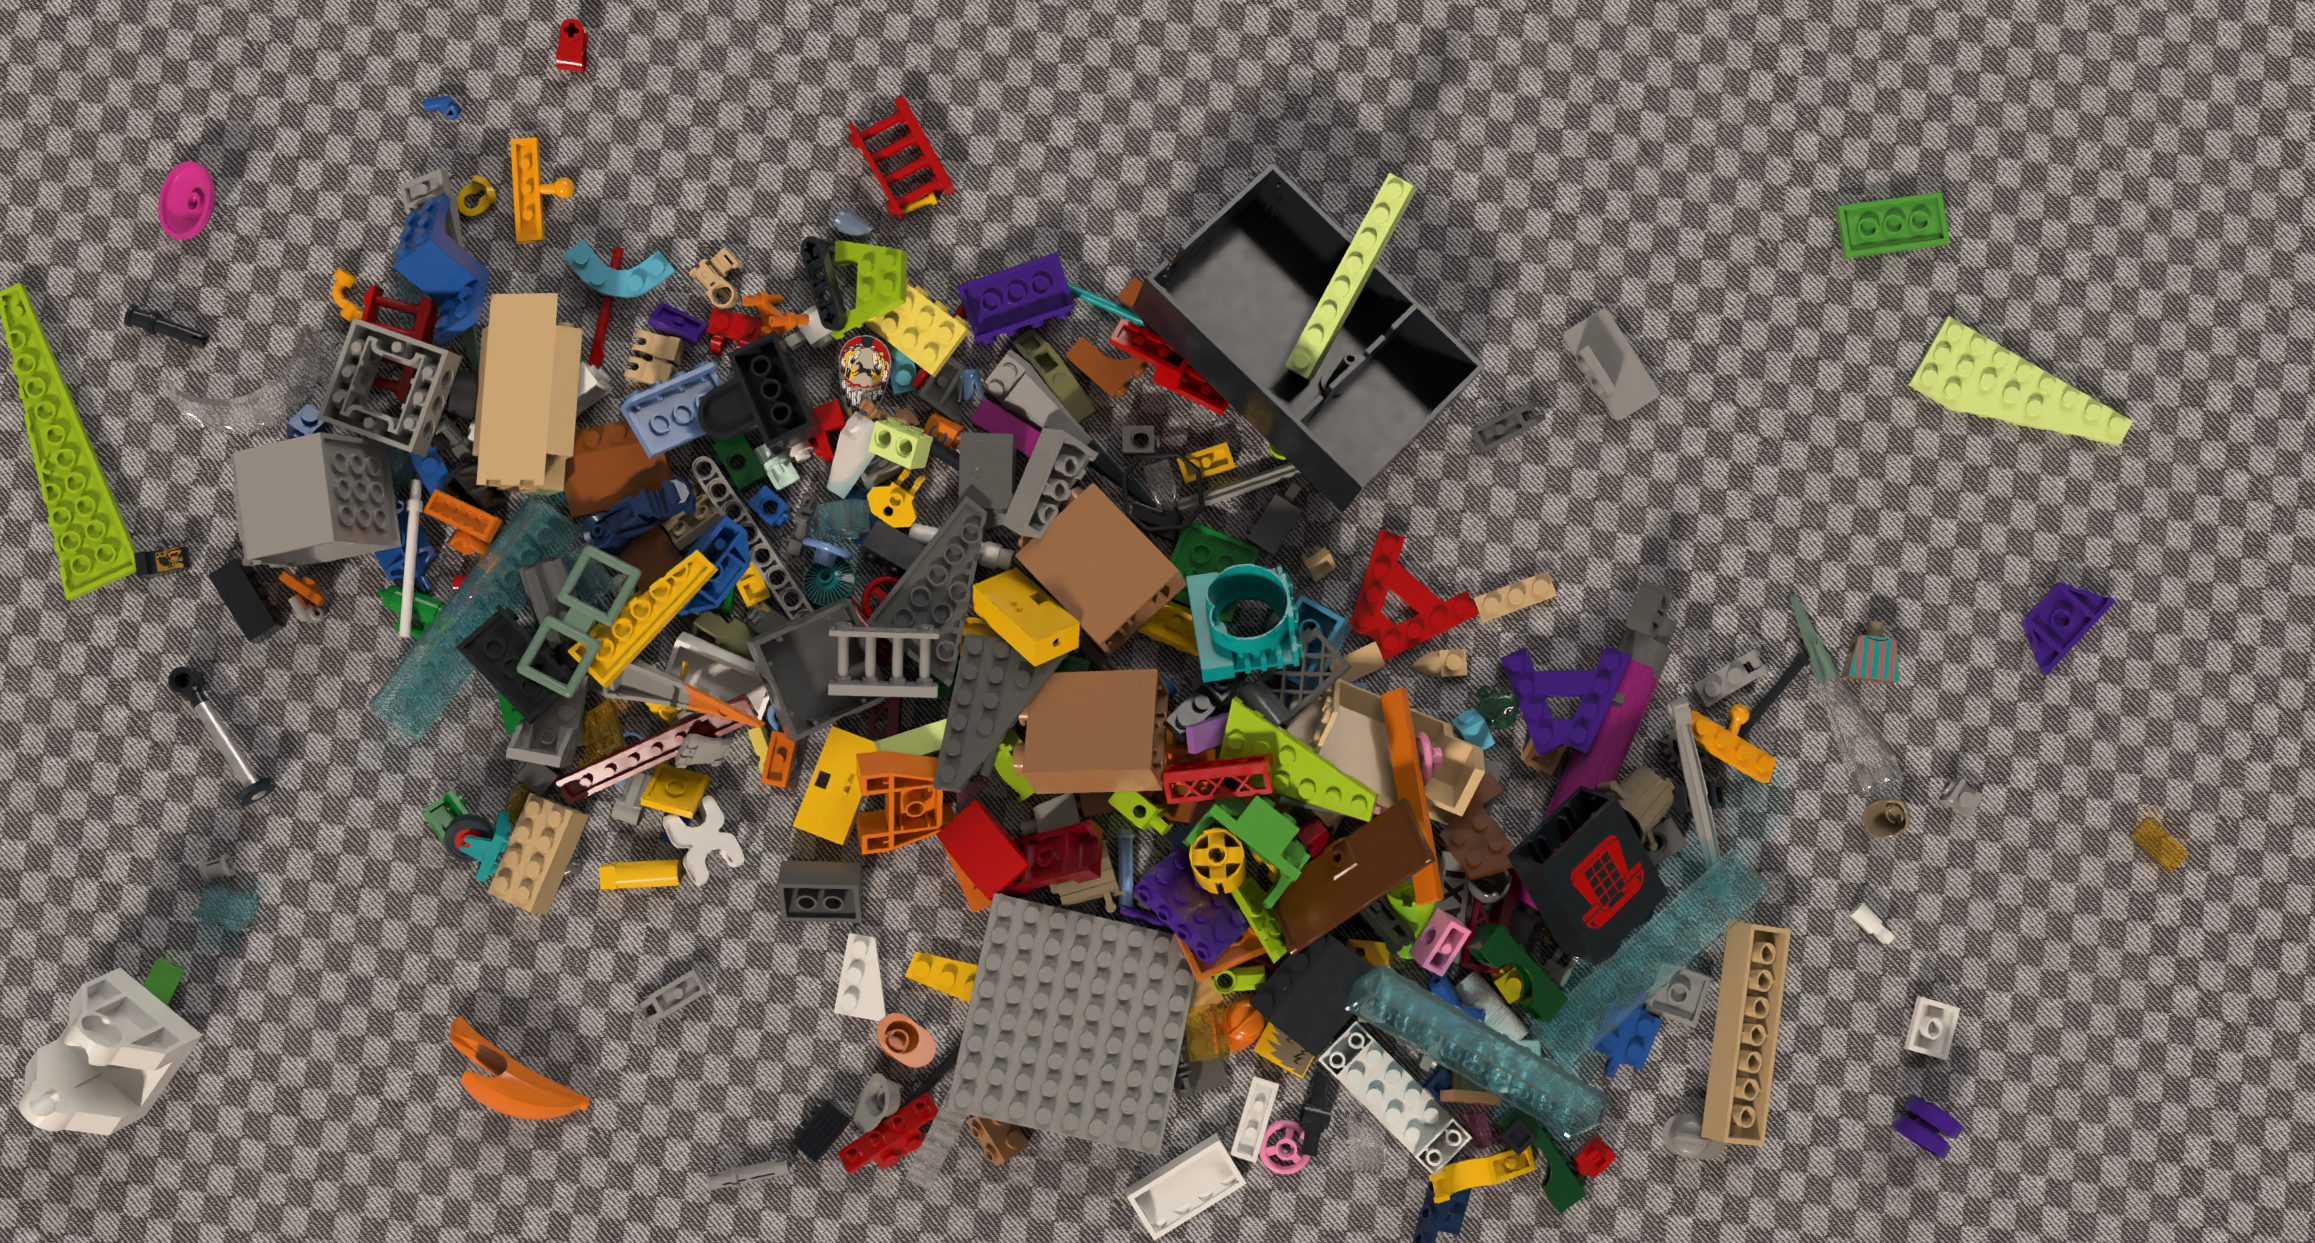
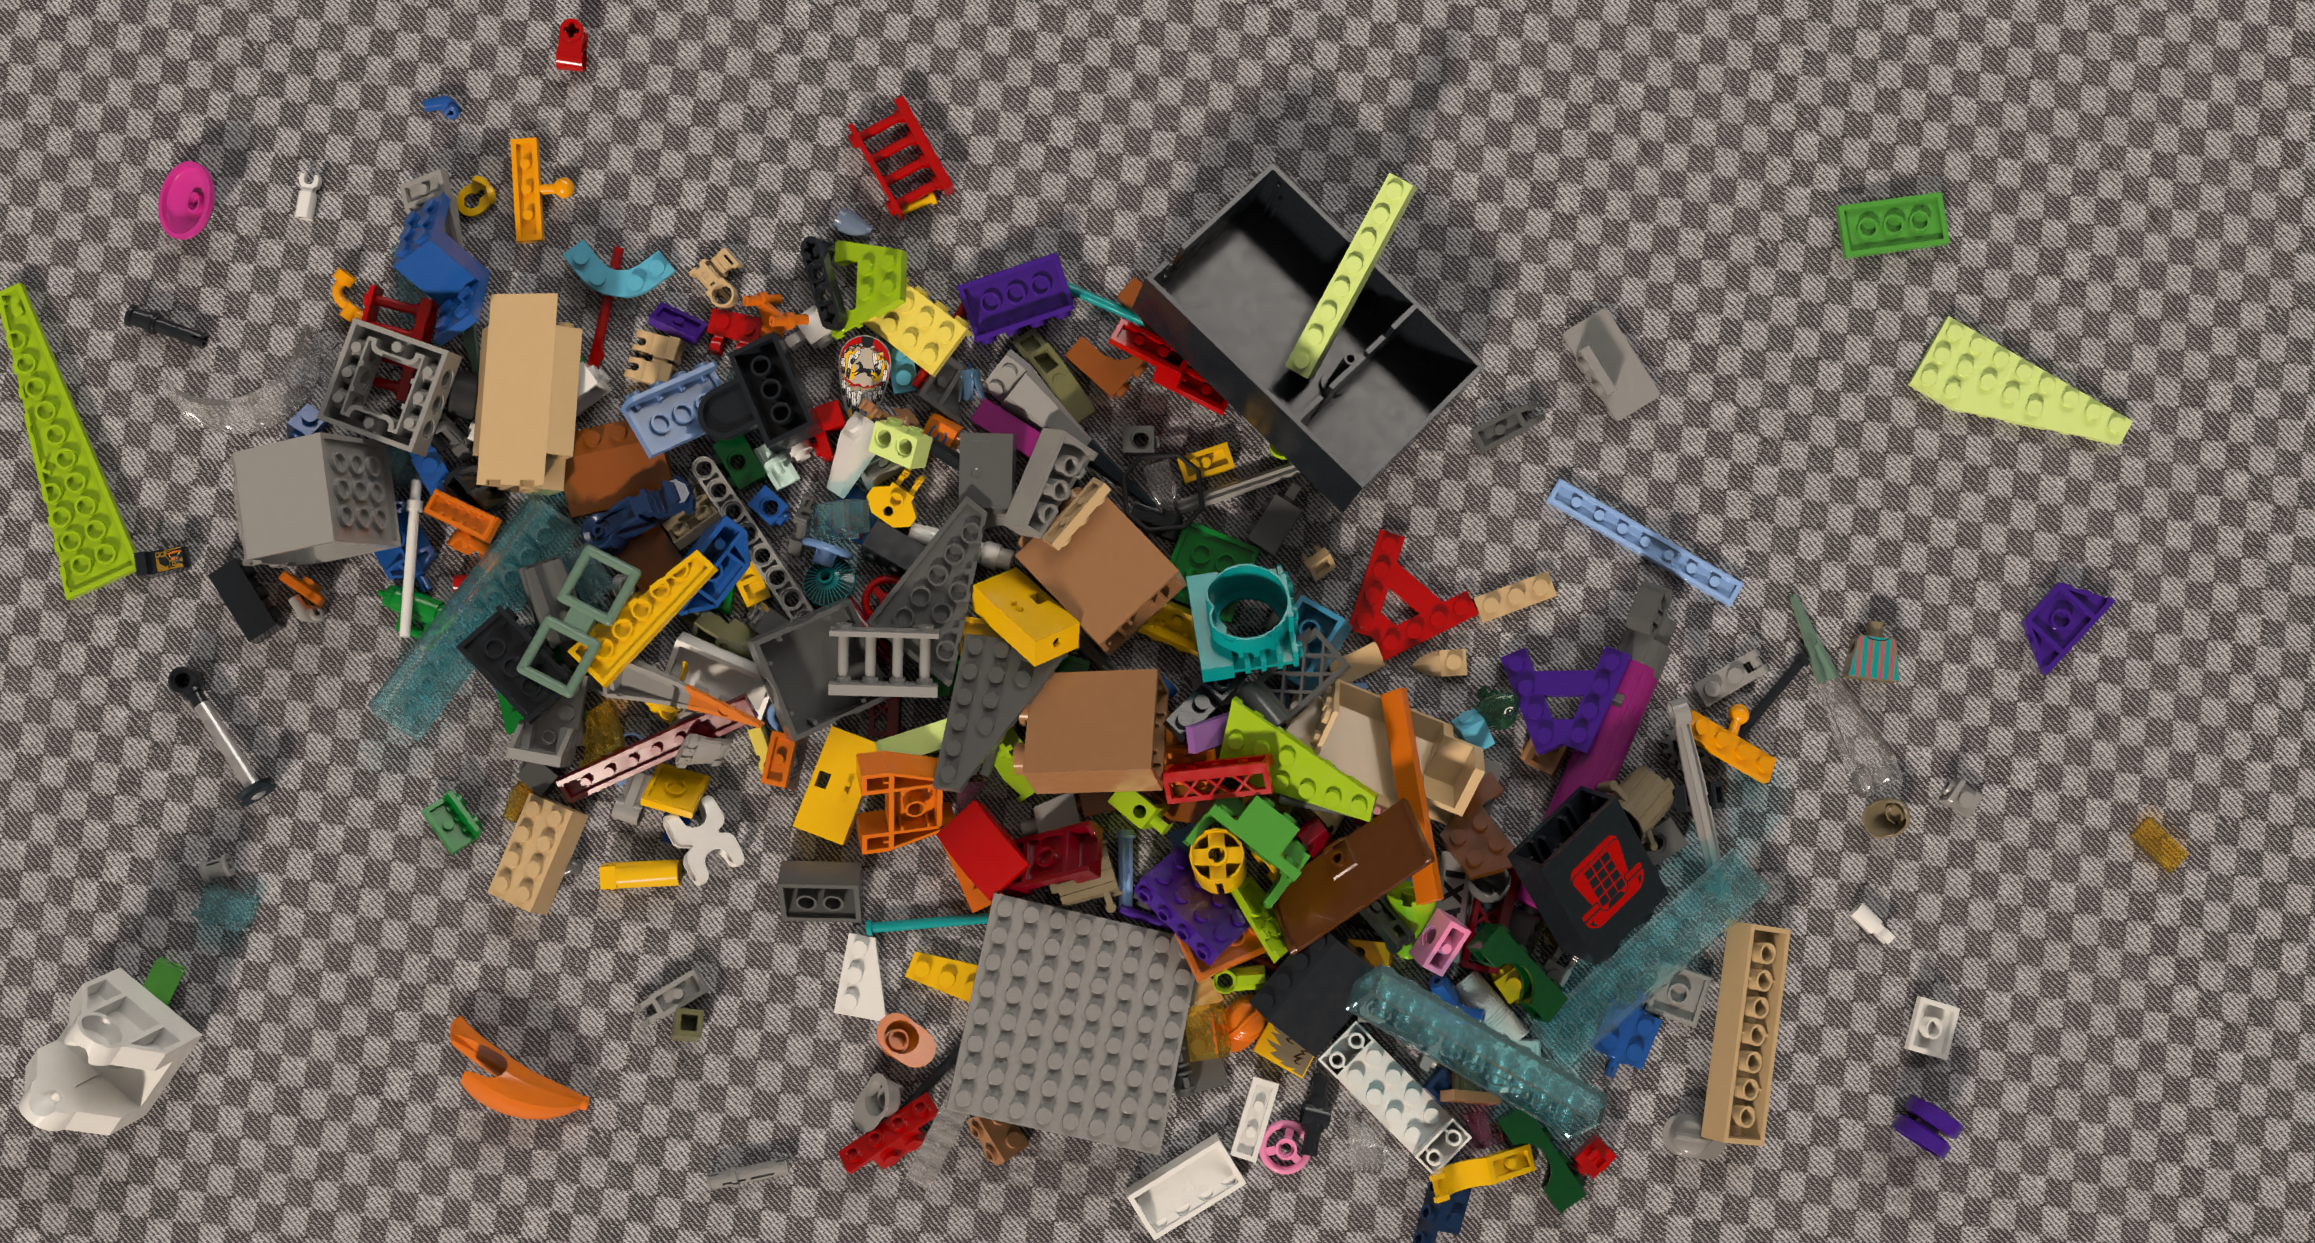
(307, 198): none -> white bar
(474, 839): plate -> none
(687, 1025): none -> olive brick
(822, 1129): black brick -> none
(925, 923): none -> teal bar
(1076, 514): none -> tan plate
(1429, 757): bright pink piece -> none
(1518, 1135): black tile -> none
(1644, 542): none -> light blue tile

